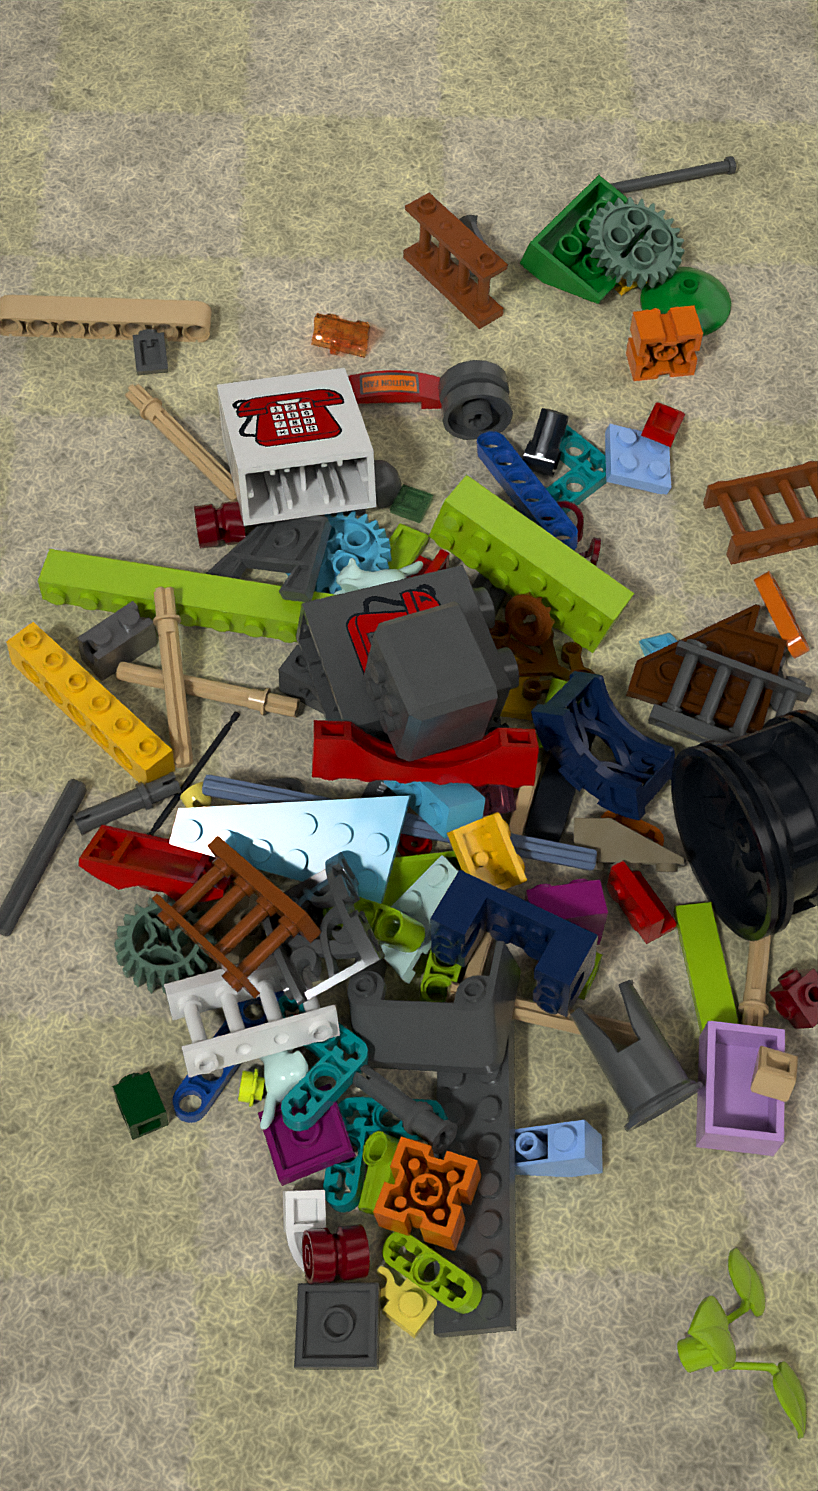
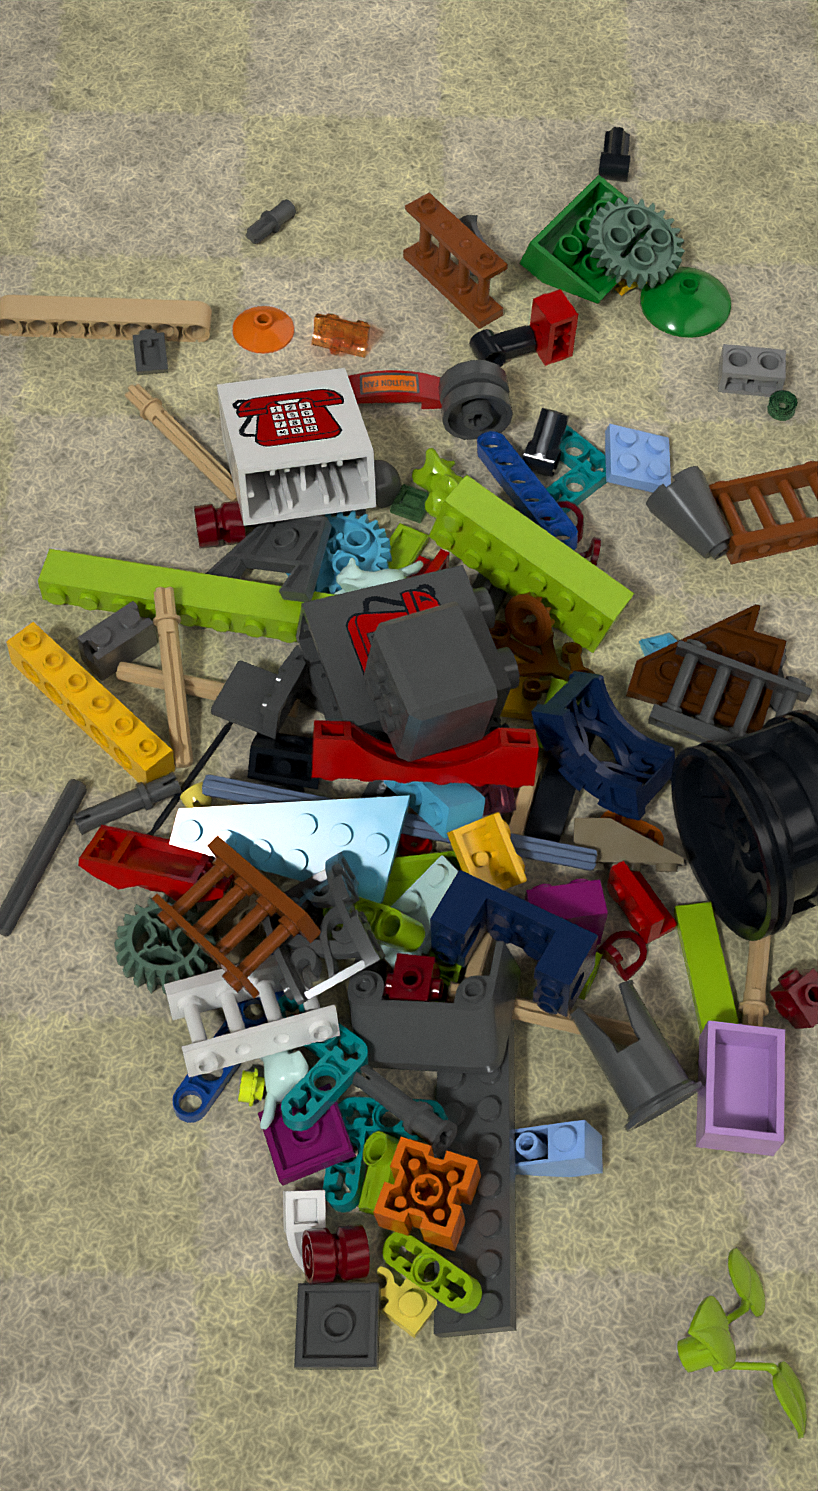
(140, 1104): dark green brick -> none
(260, 697): none -> dark grey bracket
(263, 329): none -> orange dish
(270, 221): none -> dark grey axle
(282, 760): none -> black brick
(415, 979): none -> dark red brick
(437, 479): none -> lime animal
(503, 345): none -> black piece
(553, 326): none -> red brick
(614, 957): none -> dark red piece
(615, 158): none -> black piece
(661, 342): orange brick -> none
(663, 424): red tile -> none
(692, 512): none -> dark grey cone
(727, 165): dark grey bar -> none
(751, 370): none -> light grey brick
(774, 1074): tan slope -> none
(779, 413): none -> clear green bush
(781, 614): orange beam -> none

